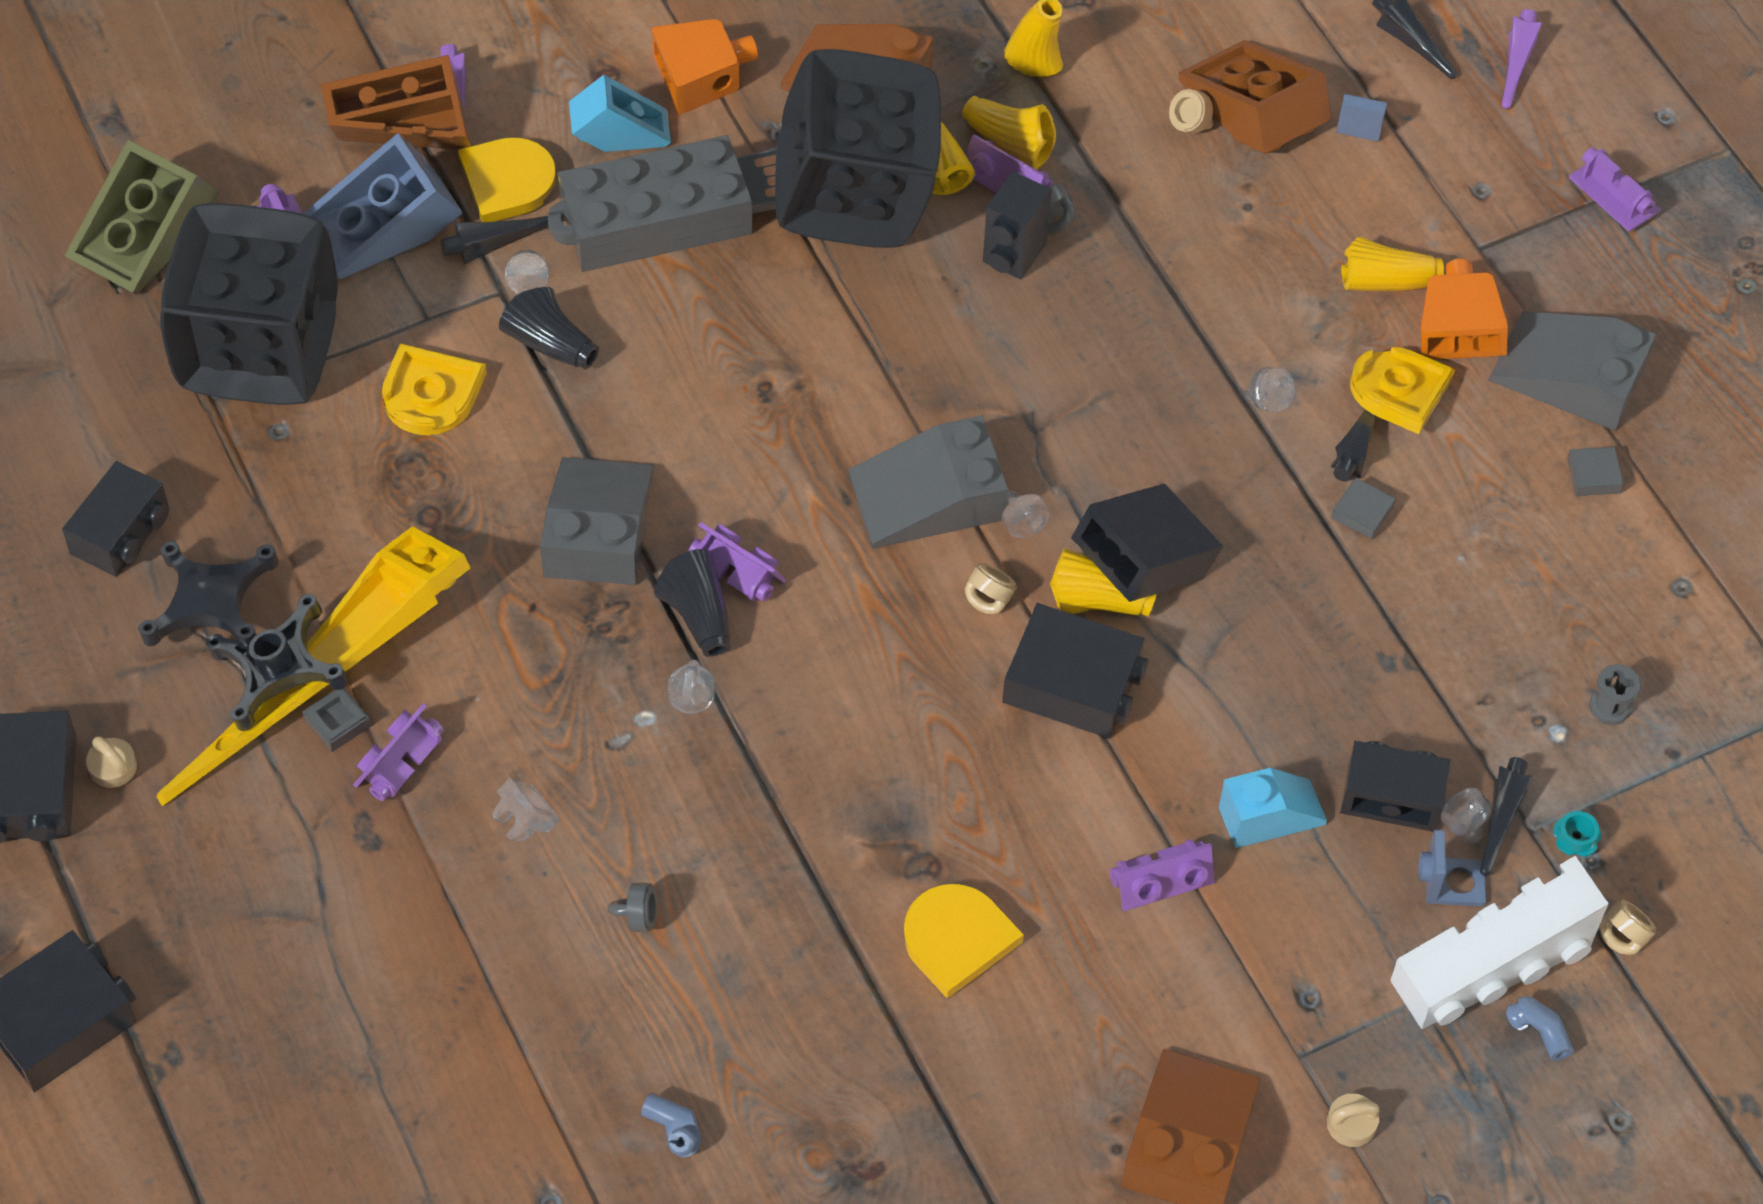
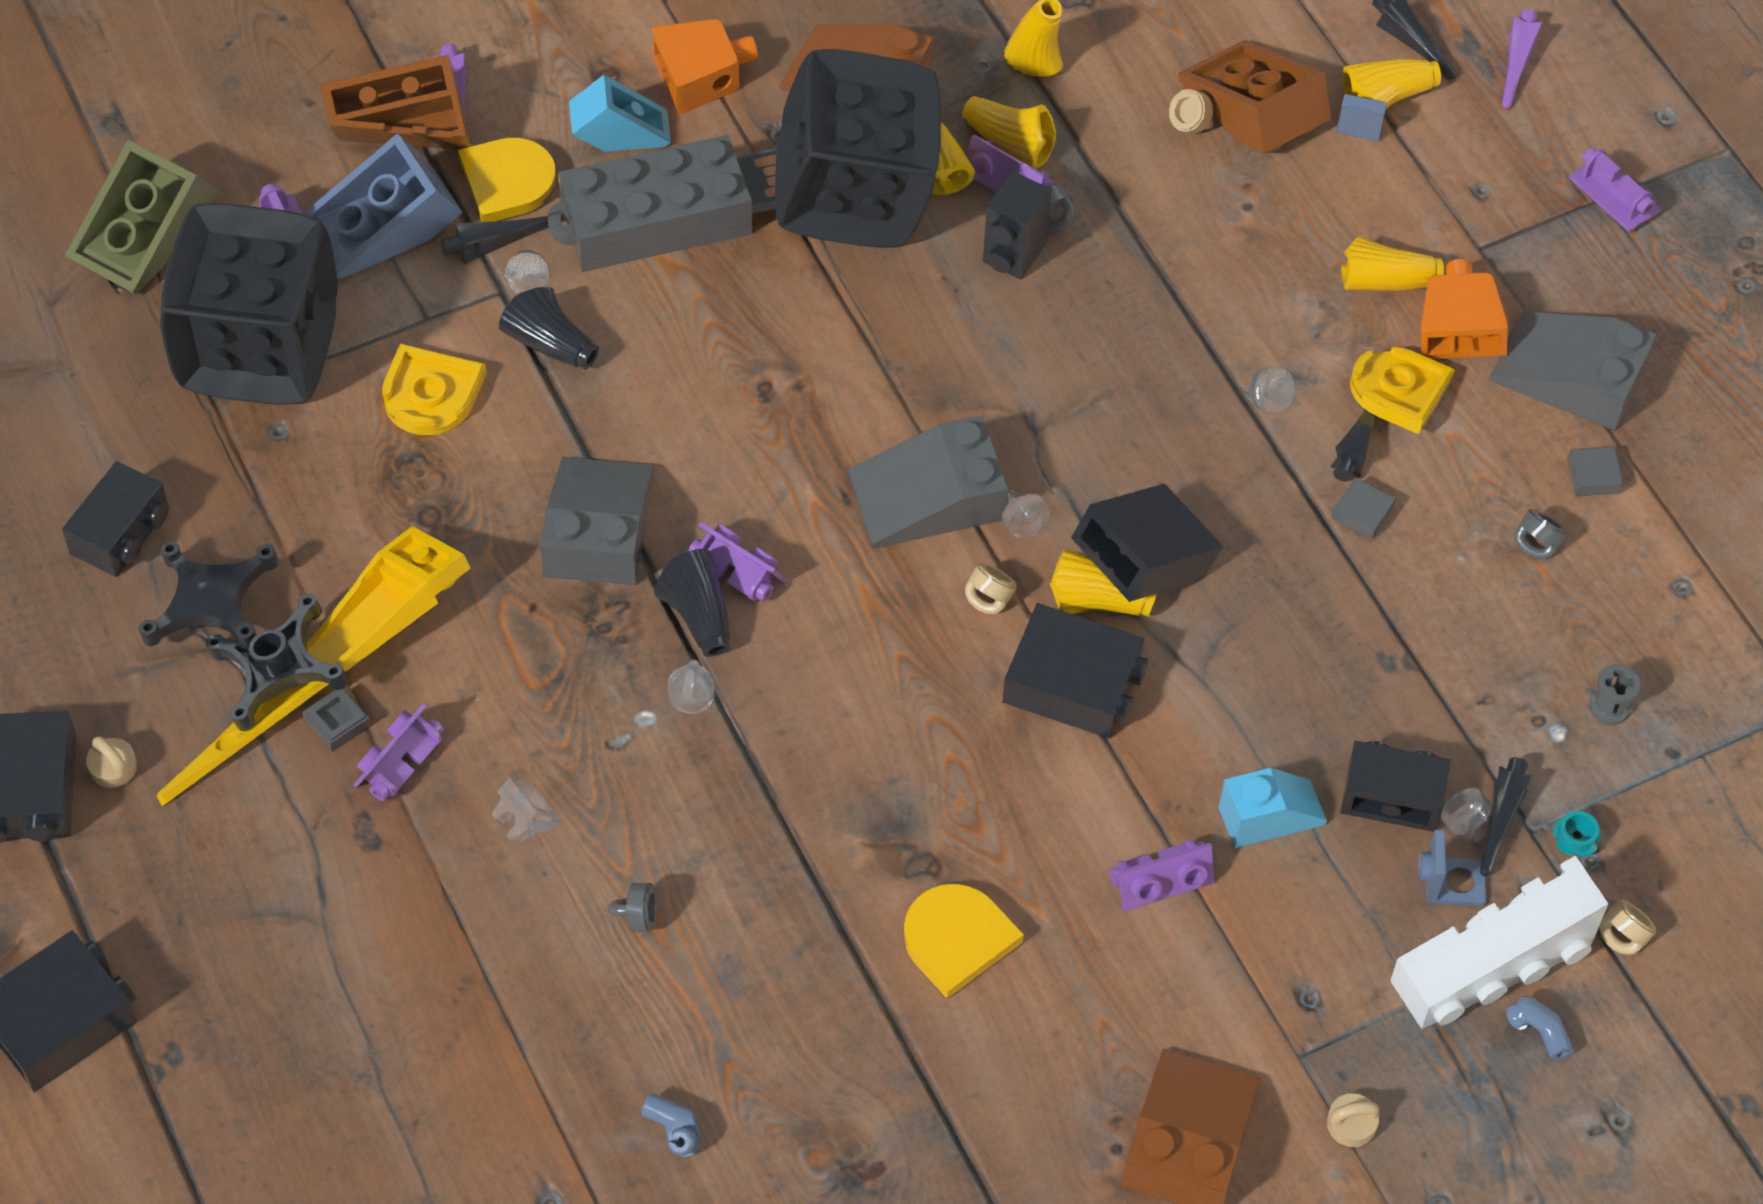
(1390, 79): none -> yellow piece
(1542, 528): none -> dark grey tile

